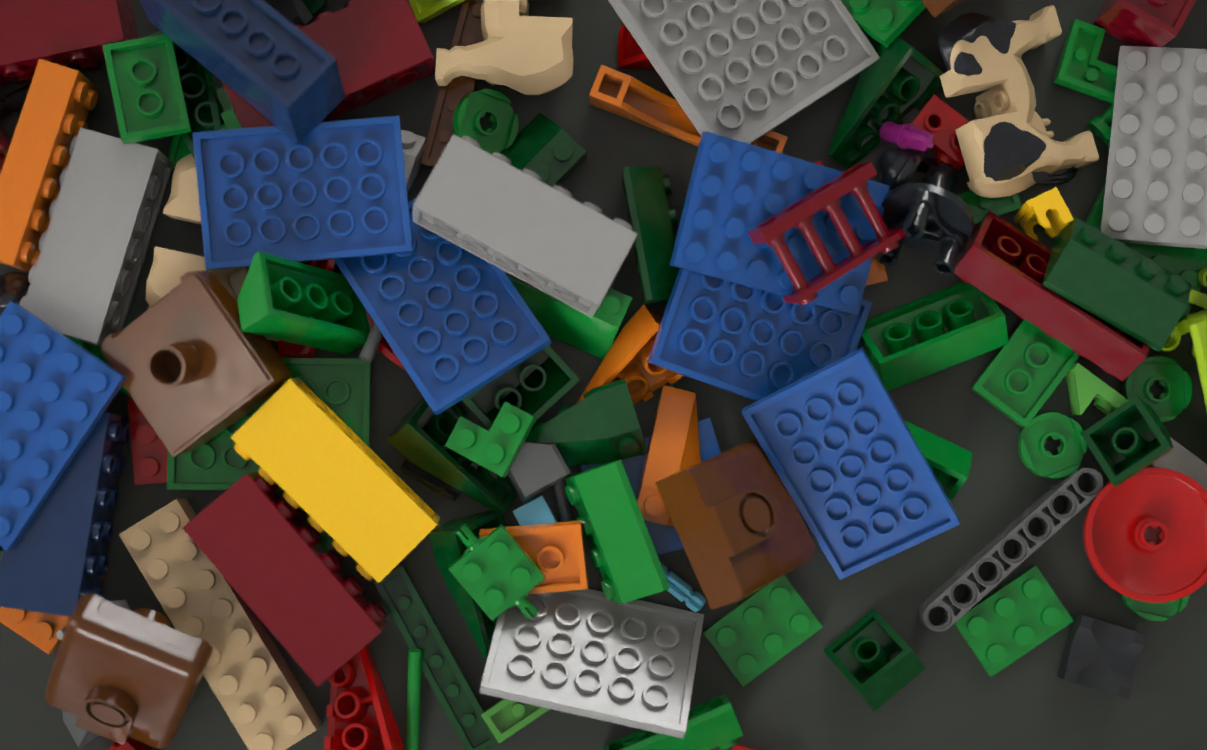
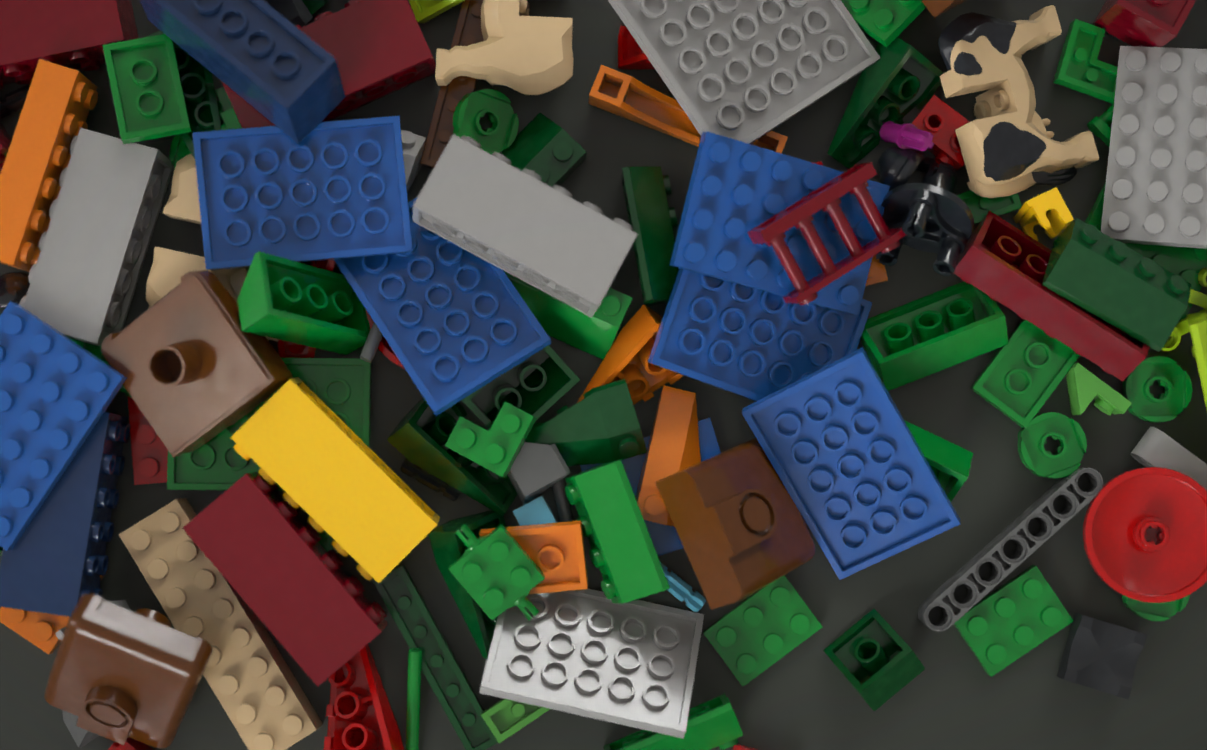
(1128, 440): dark green slope -> none

